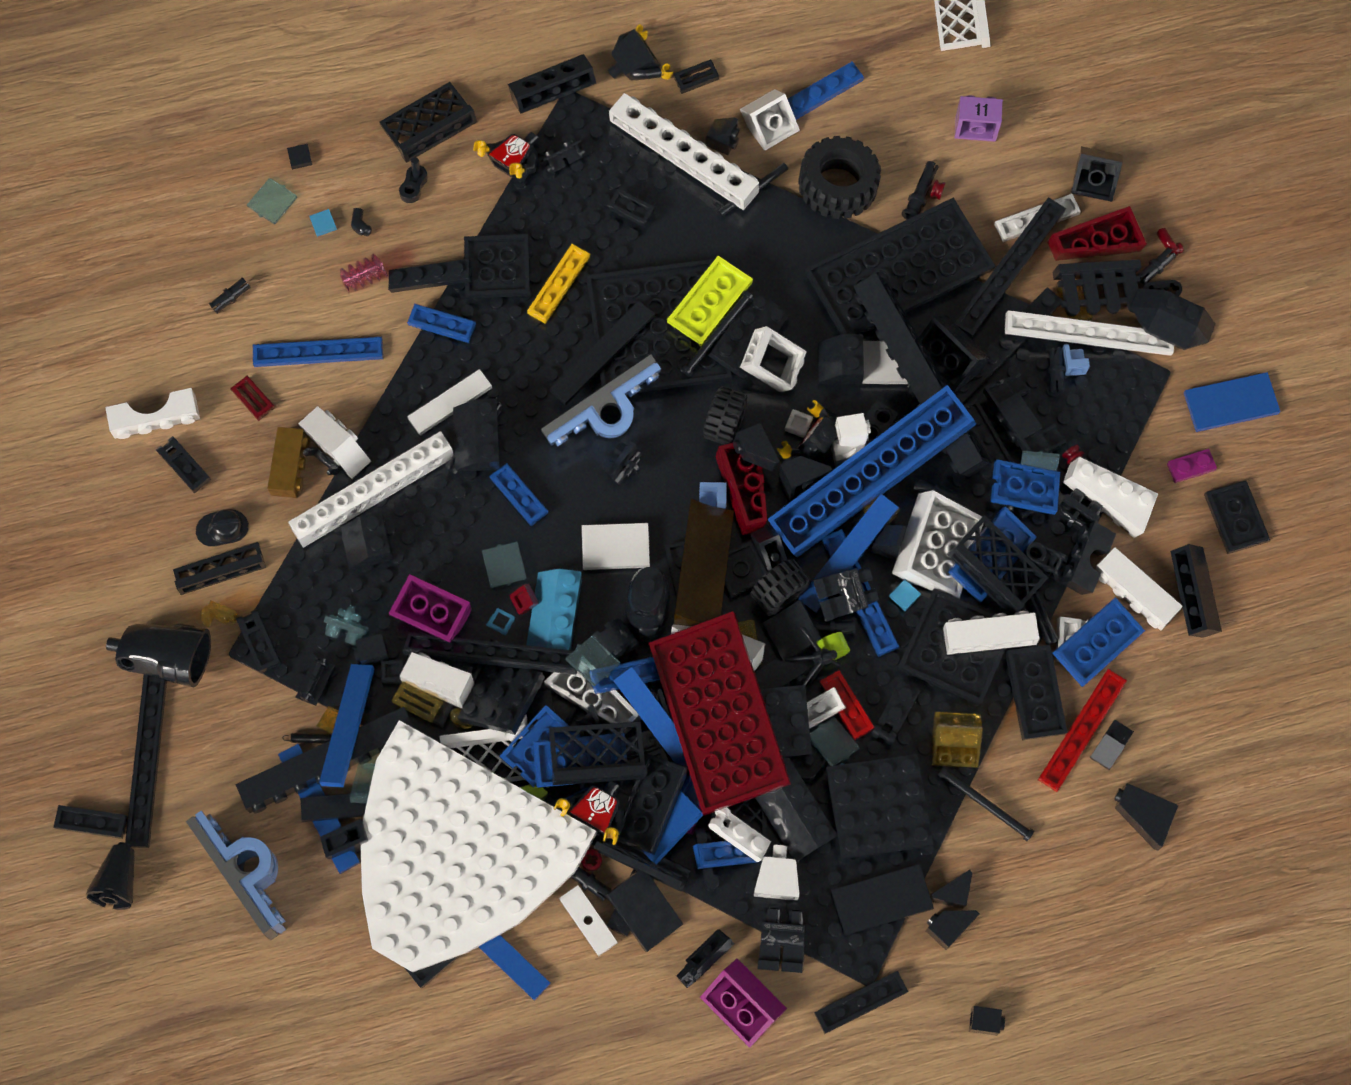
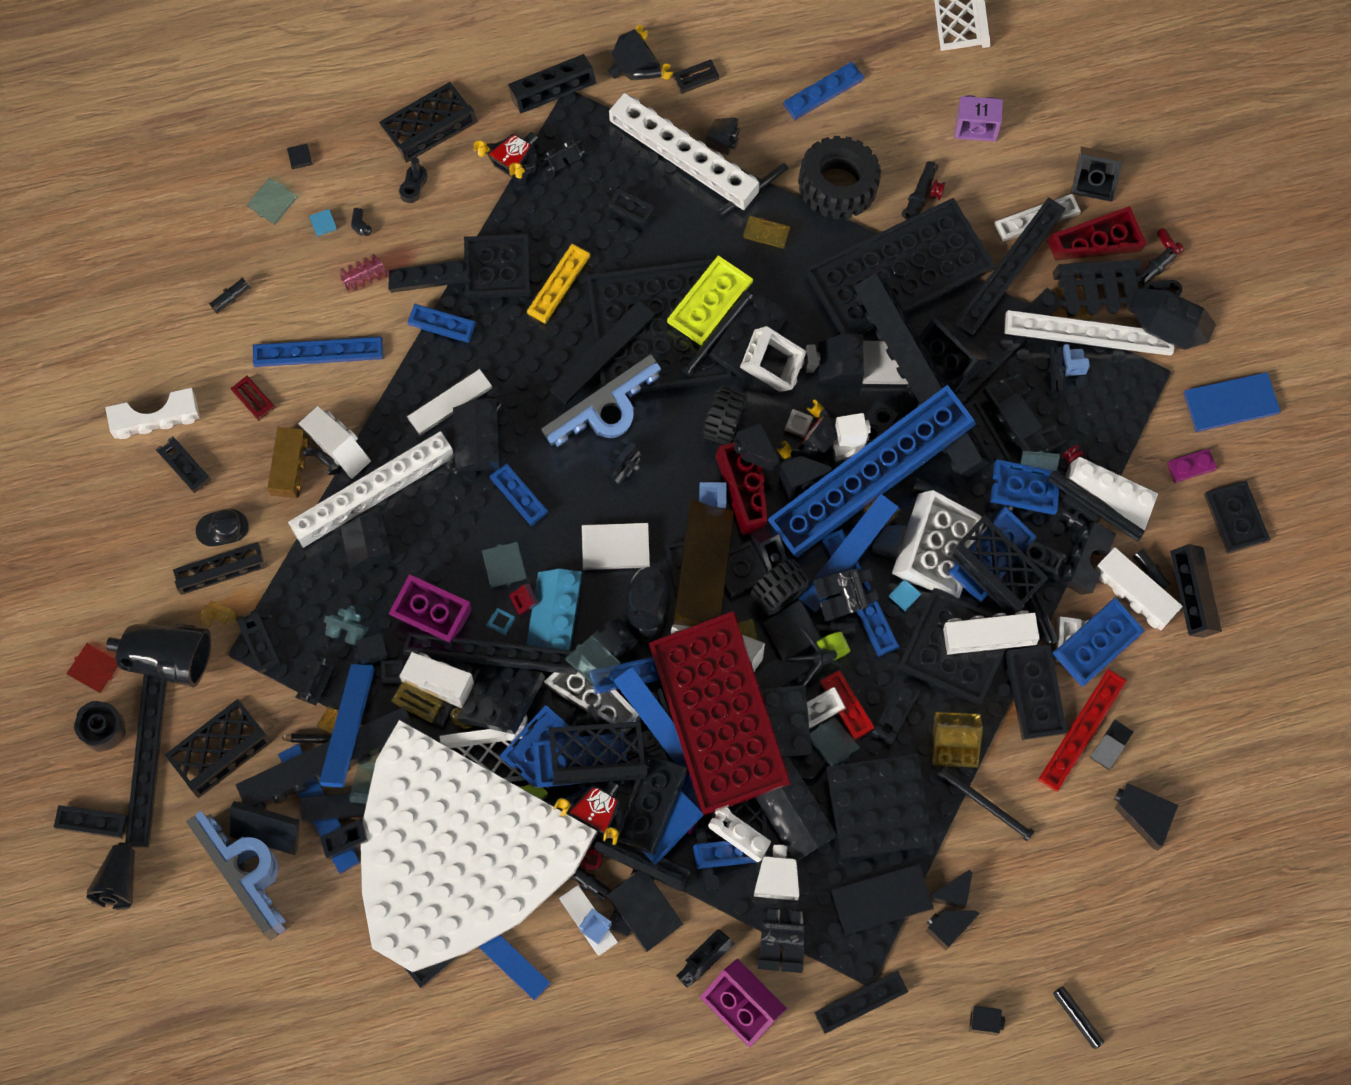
(87, 726): none -> black brick
(93, 668): none -> clear red piece
(225, 764): none -> black fence
(271, 828): none -> black tile
(595, 926): none -> medium blue panel
(766, 232): none -> clear yellow plate
(770, 119): white slope -> none
(811, 359): none -> dark grey plate
(1078, 1017): none -> black axle
(1096, 505): none -> black axle
(1151, 569): none -> black pin

